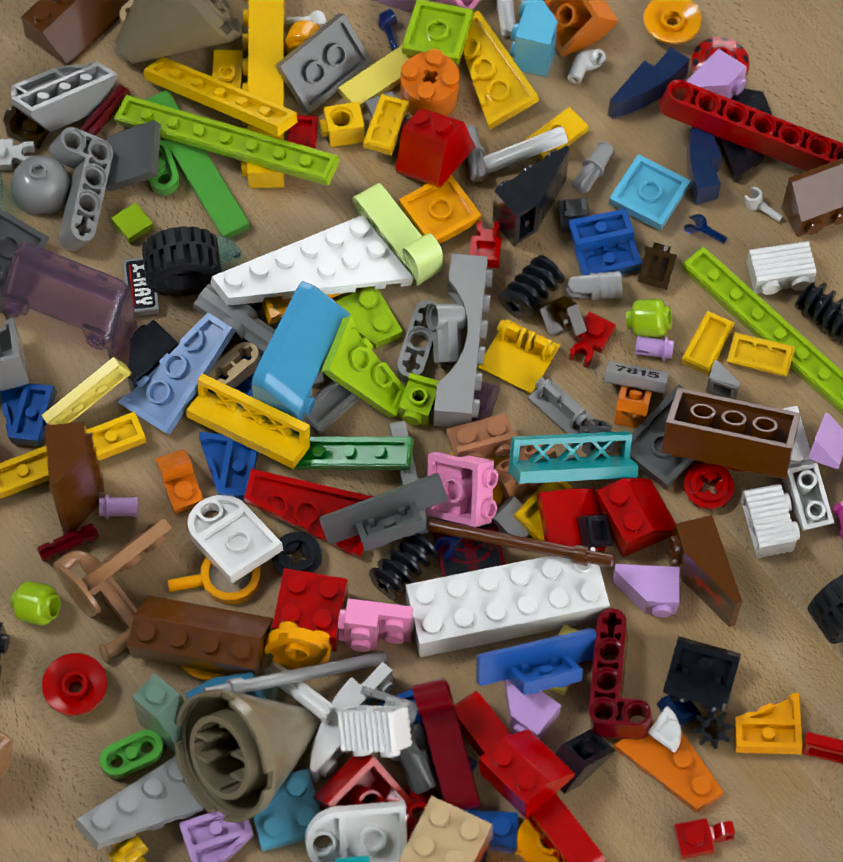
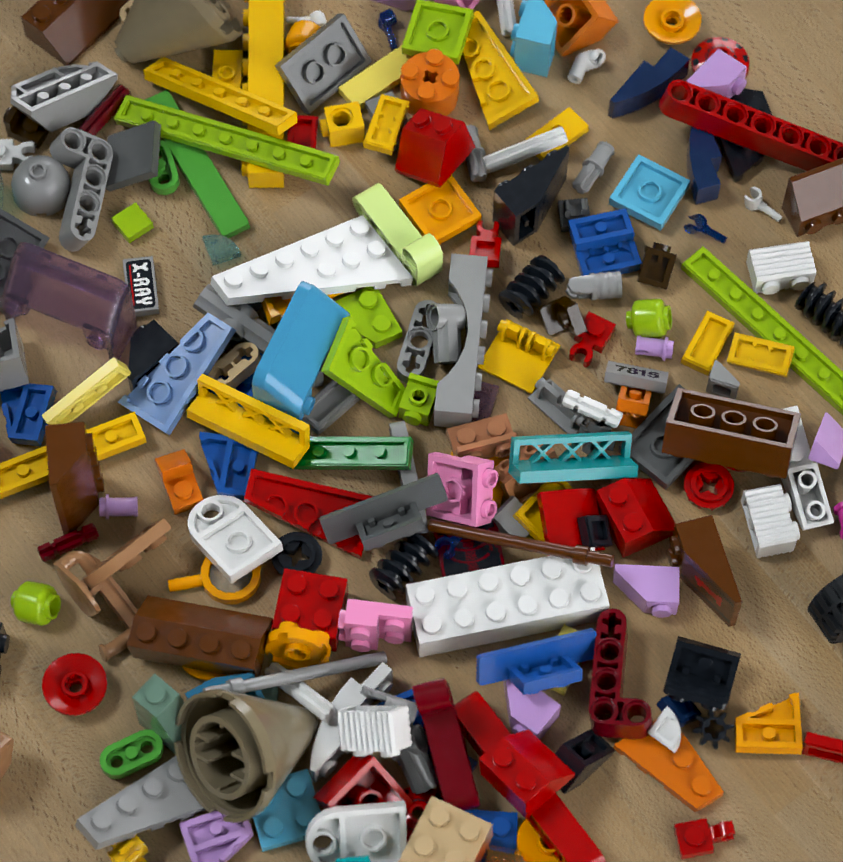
(181, 260): black tyre -> none
(592, 408): none -> white axle

